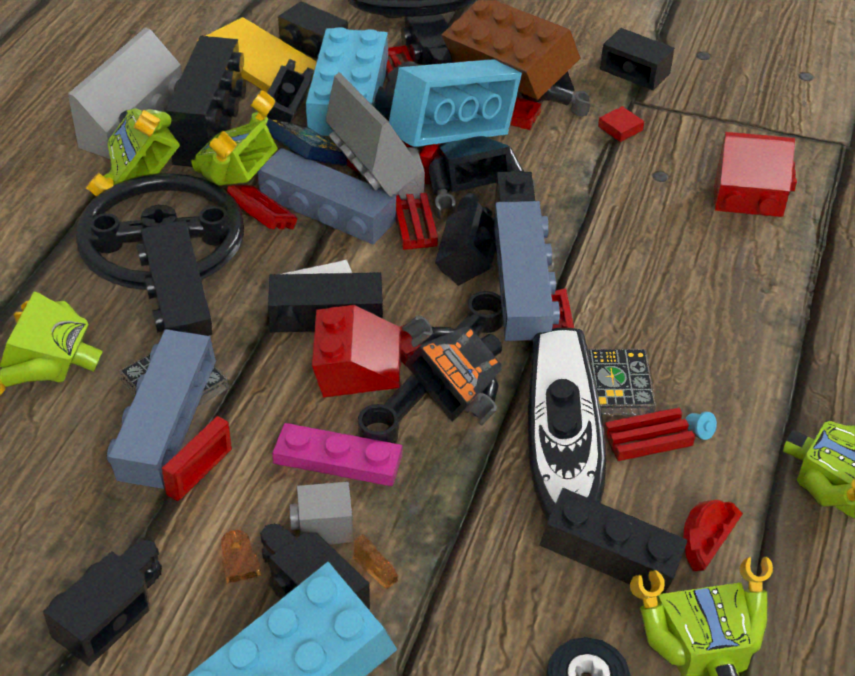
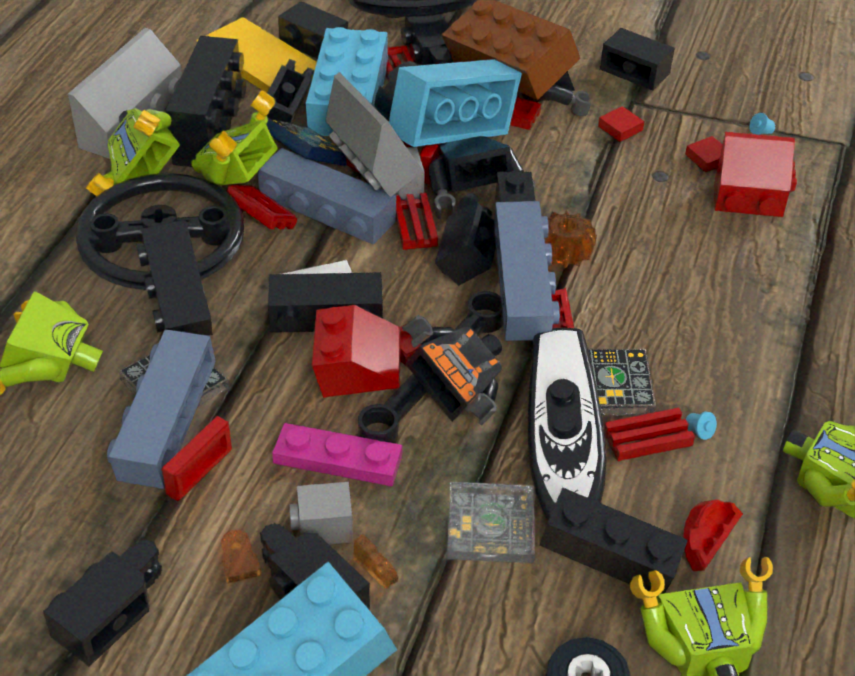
(491, 522): none -> clear tile
(570, 238): none -> clear orange gear
(705, 153): none -> red tile
(761, 124): none -> medium azure piece

